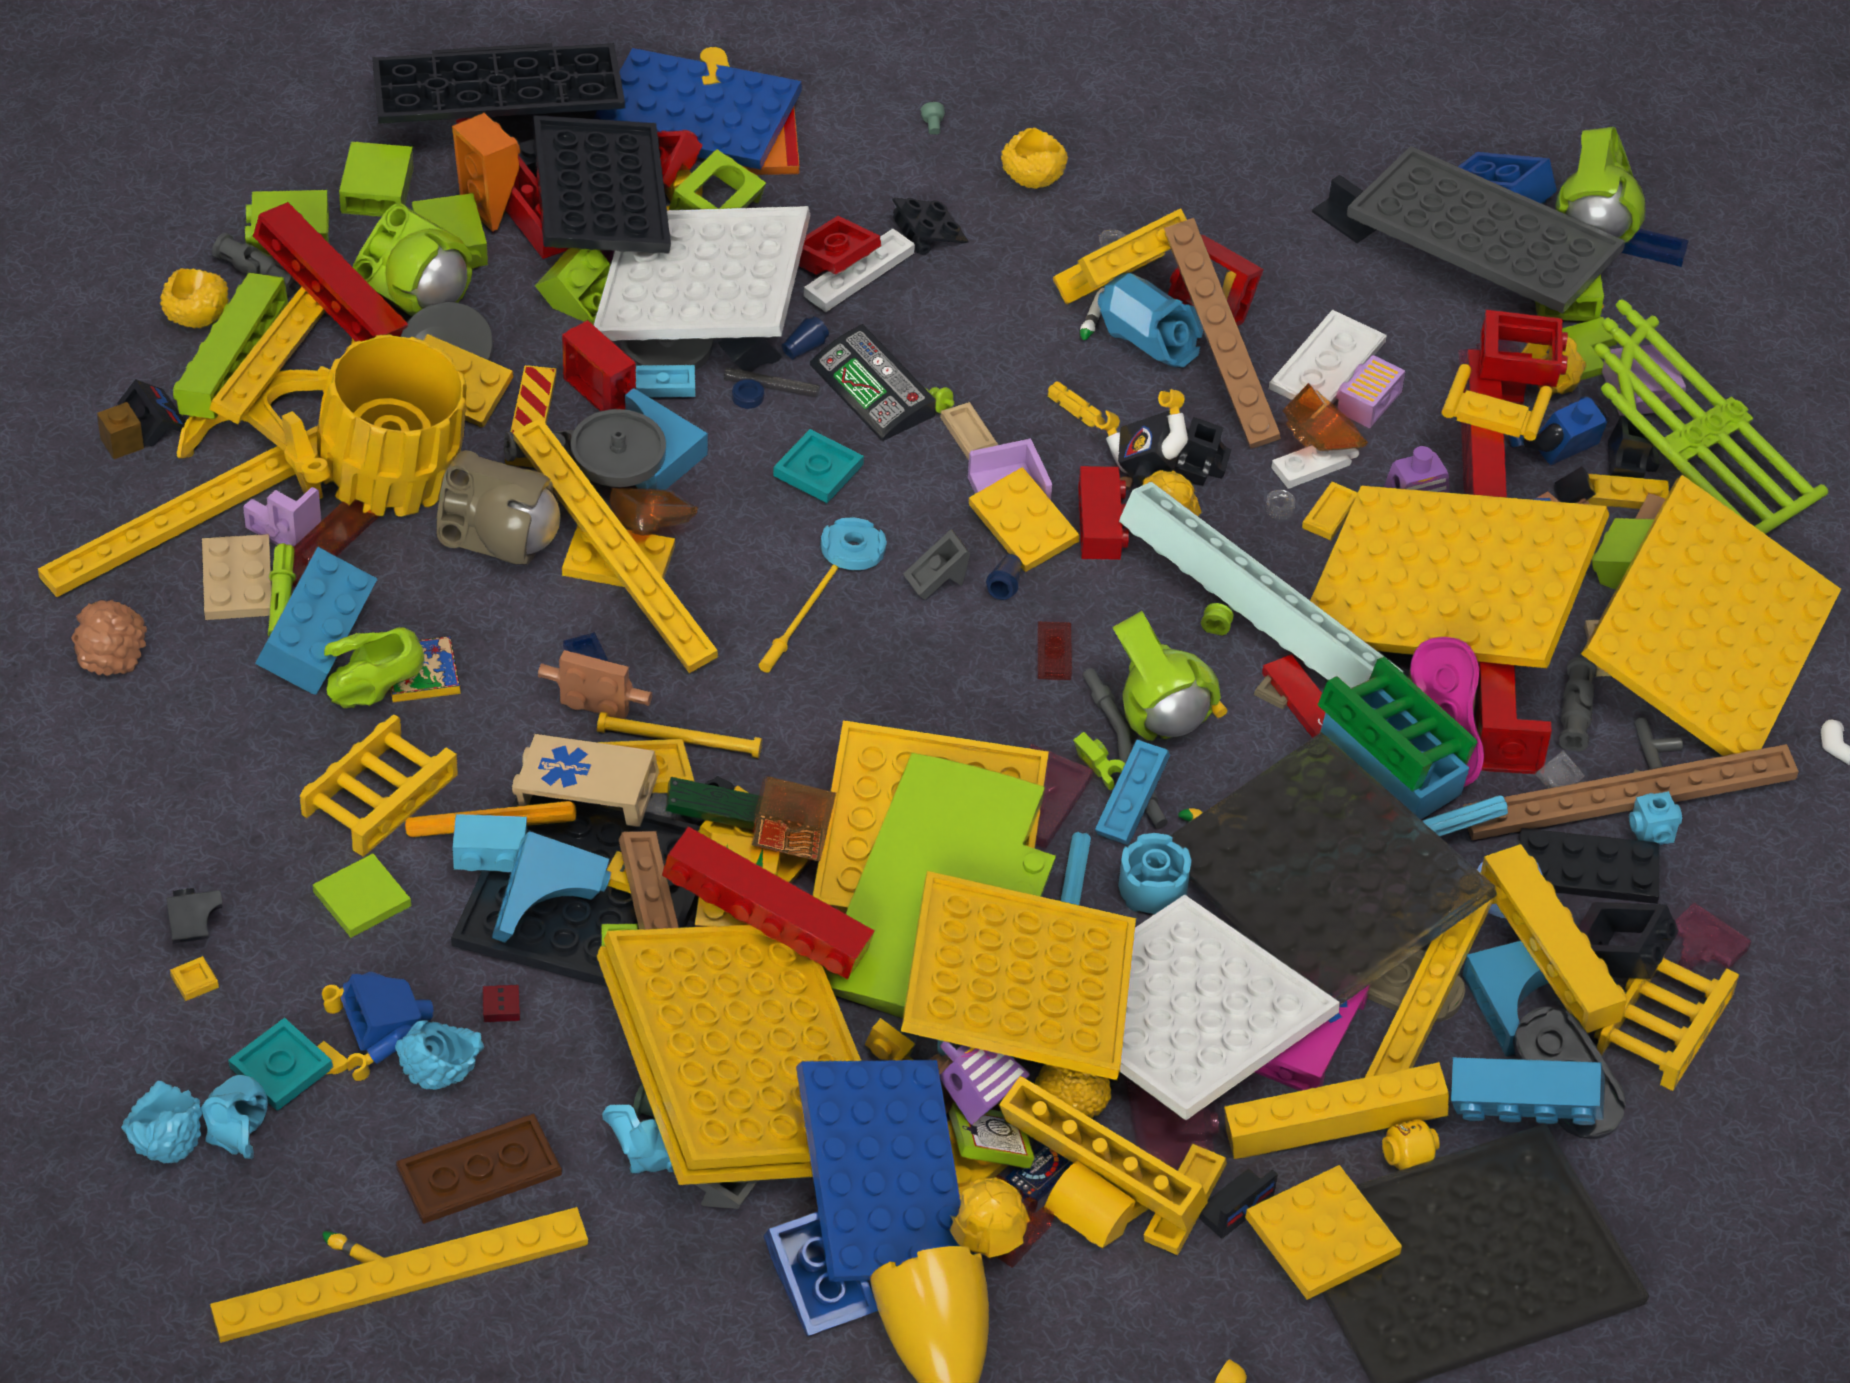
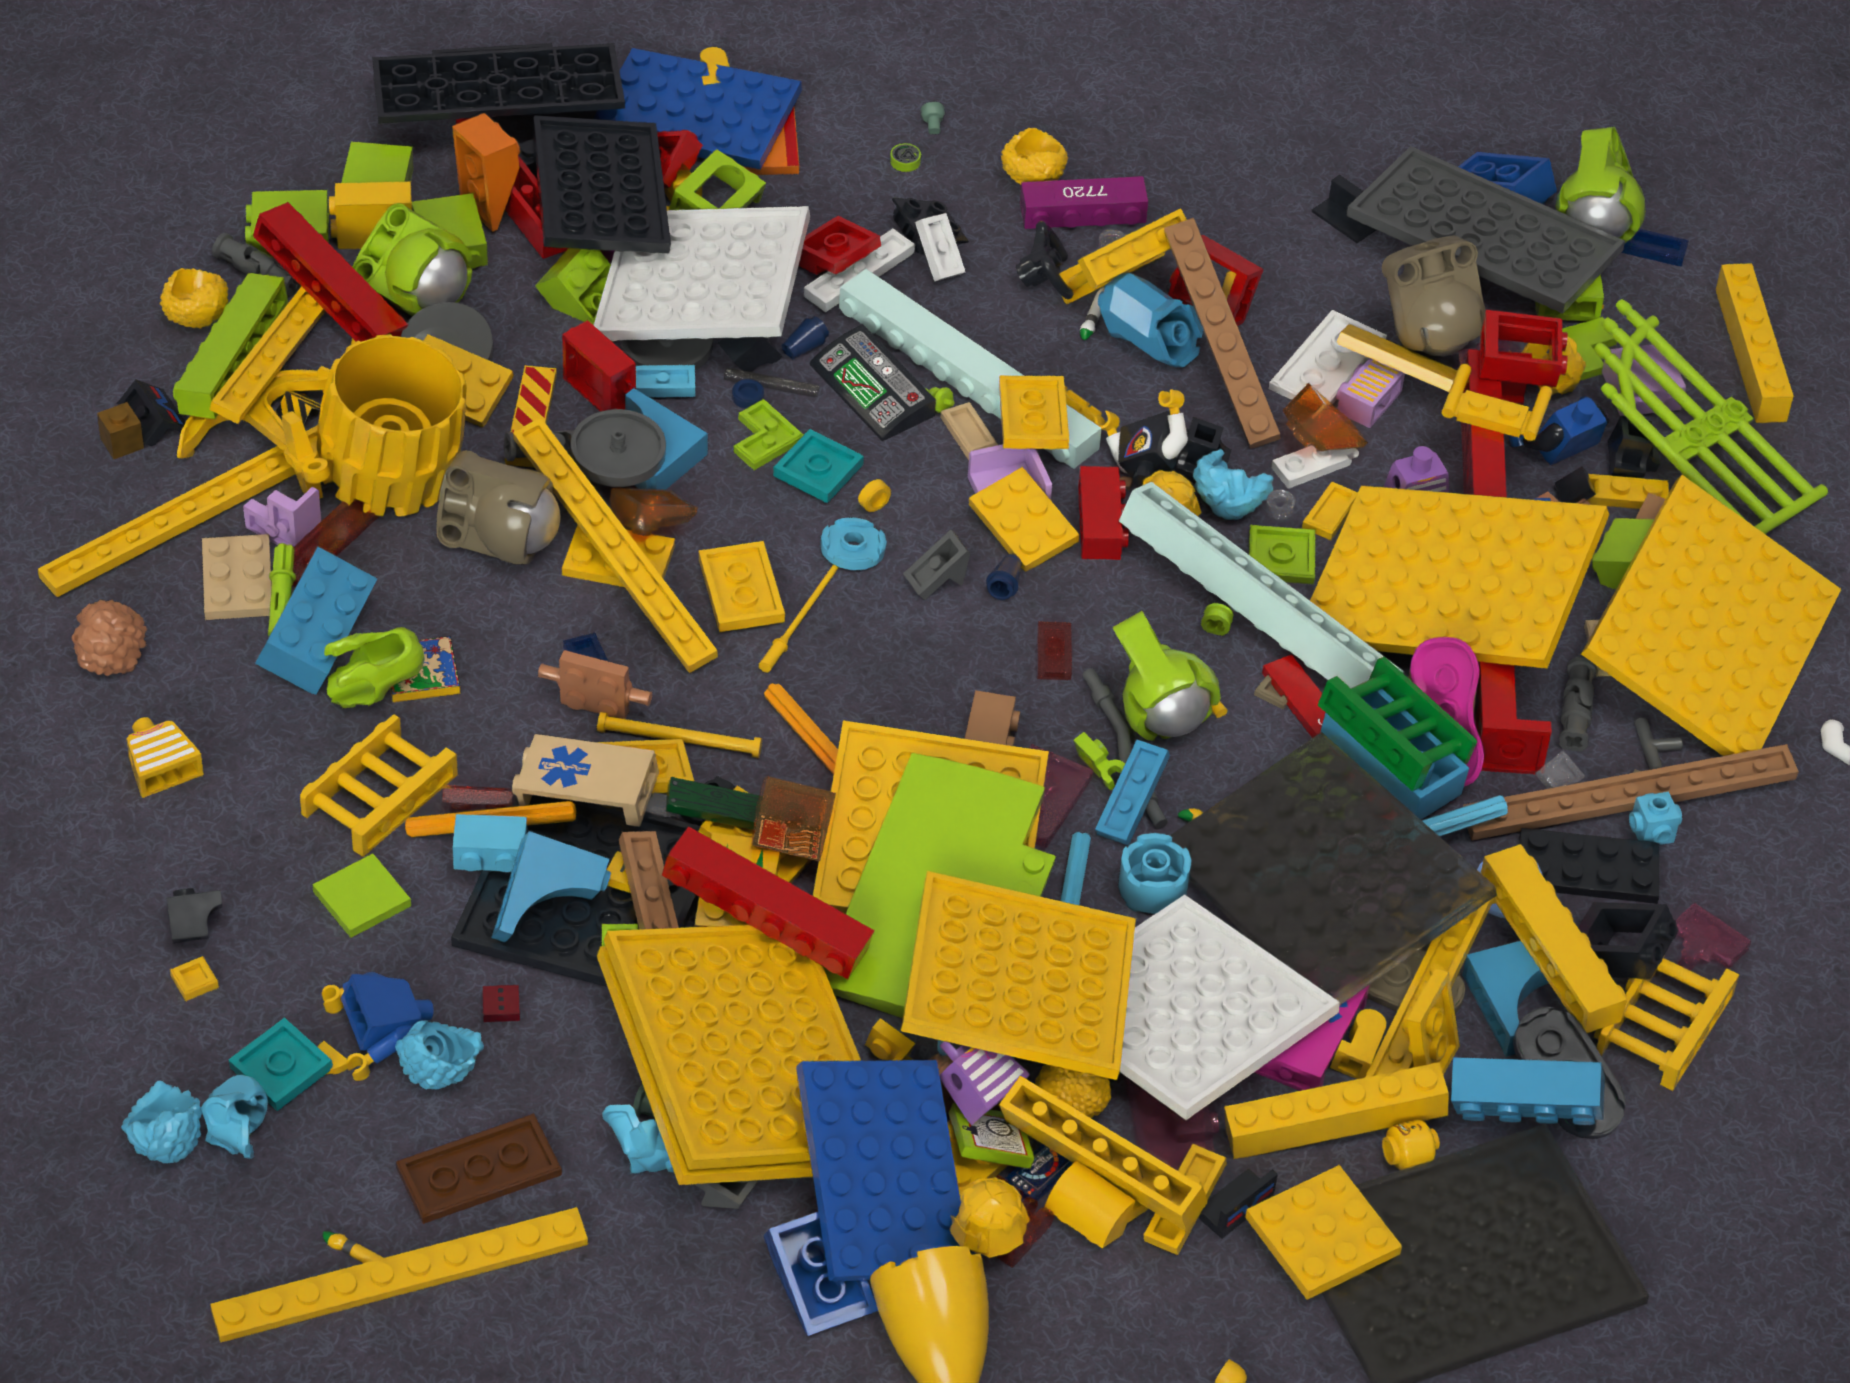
(161, 756): none -> yellow torso
(298, 403): none -> sticker
(361, 207): none -> yellow brick
(464, 796): none -> clear red plate
(741, 586): none -> yellow plate
(771, 435): none -> lime tile
(802, 725): none -> light orange axle
(874, 495): none -> yellow tile
(905, 157): none -> tile
(940, 247): none -> white plate
(948, 354): none -> light aqua brick
(993, 718): none -> medium nougat brick
(1033, 412): none -> yellow plate
(1045, 262): none -> black piece
(1084, 202): none -> magenta brick
(1229, 490): none -> medium azure hair
(1284, 552): none -> lime tile
(1365, 1036): none -> yellow leg
(1397, 357): none -> yellow tile
(1433, 1023): none -> yellow plate
(1437, 296): none -> dark tan piece
(1754, 343): none -> yellow brick

